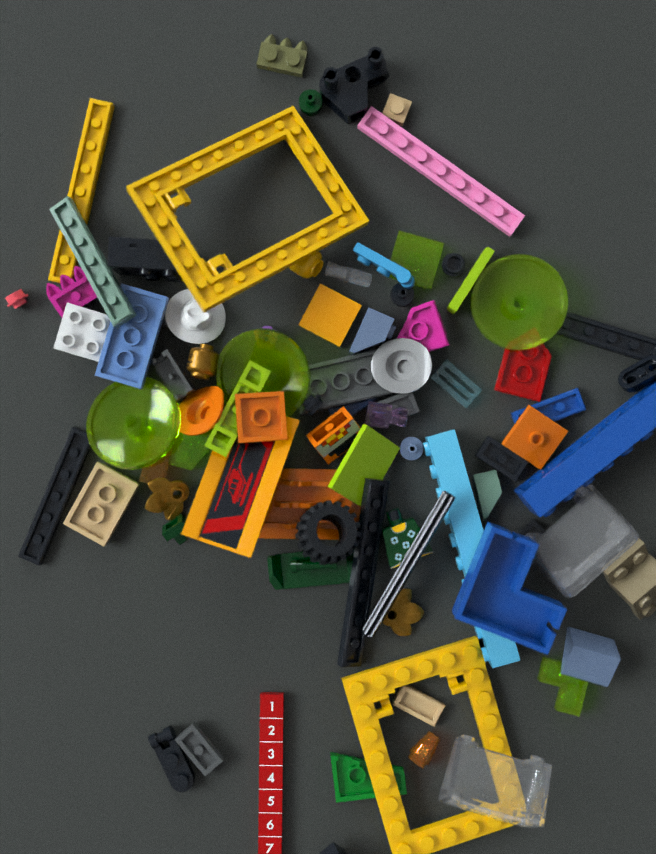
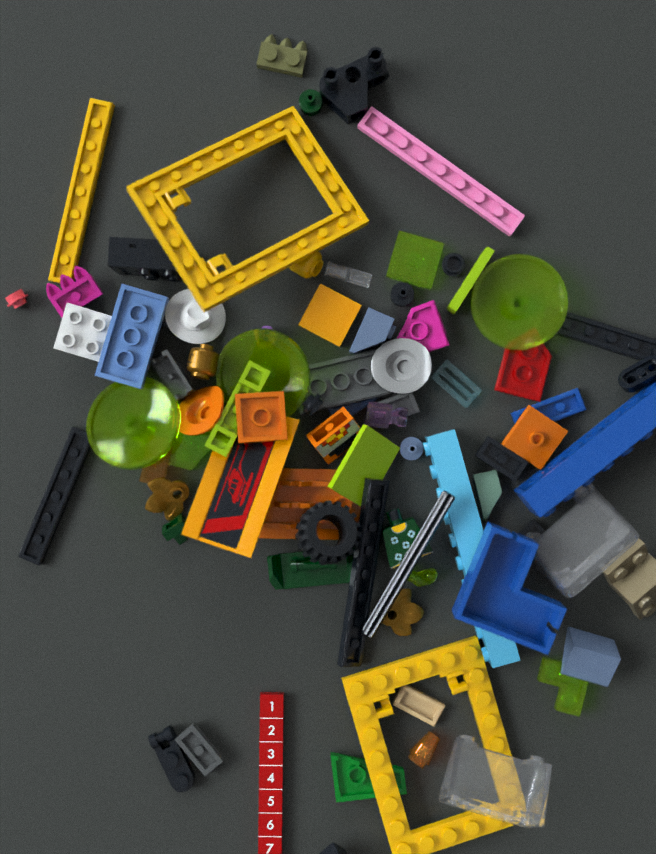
(92, 262): sand green tile -> none
(101, 503): tan plate -> none
(385, 266): dark azure plate -> none
(397, 109): tan plate -> none
(423, 577): none -> clear neon green arm

